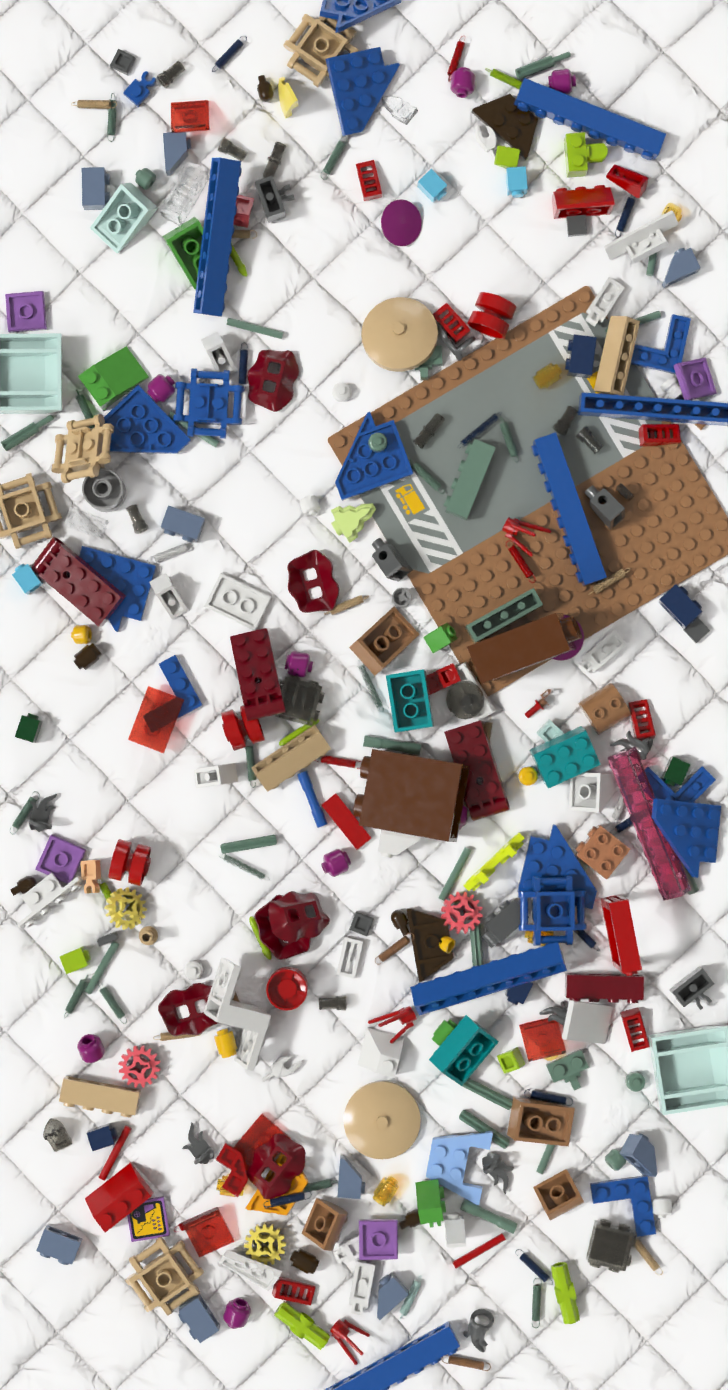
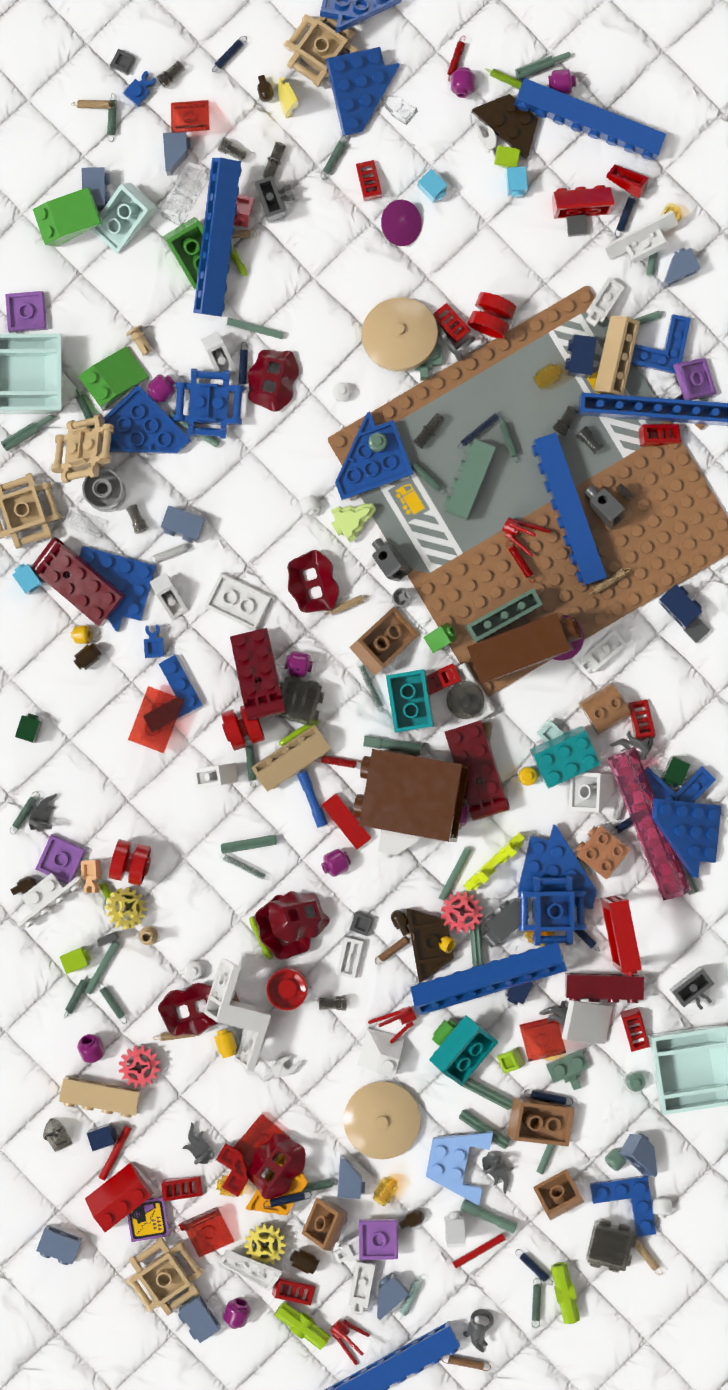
(67, 217): none -> bright green slope
(140, 340): none -> tan pin
(145, 178): sand green piece -> none
(153, 646): none -> blue plate
(182, 1195): none -> red slope
(429, 1202): bright green brick -> none
(539, 705): piece -> none
(579, 154): lime brick -> none

